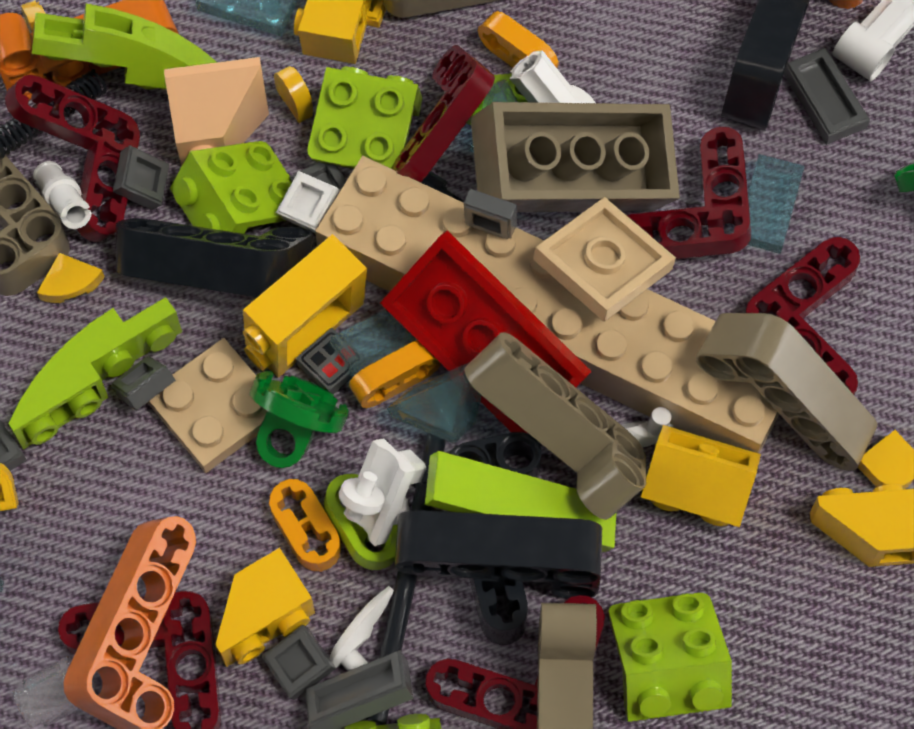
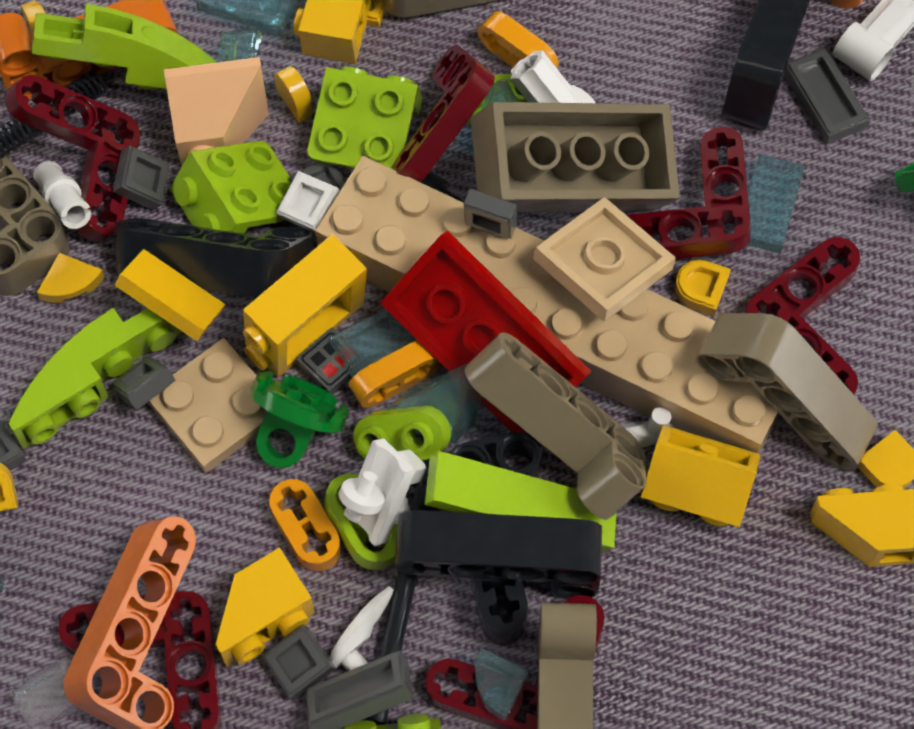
(169, 294): none -> yellow tile
(240, 44): none -> clear light blue tile
(399, 427): none -> lime plate
(498, 682): none -> clear light blue tile
(671, 656): lime bracket -> none
(701, 285): none -> yellow tile

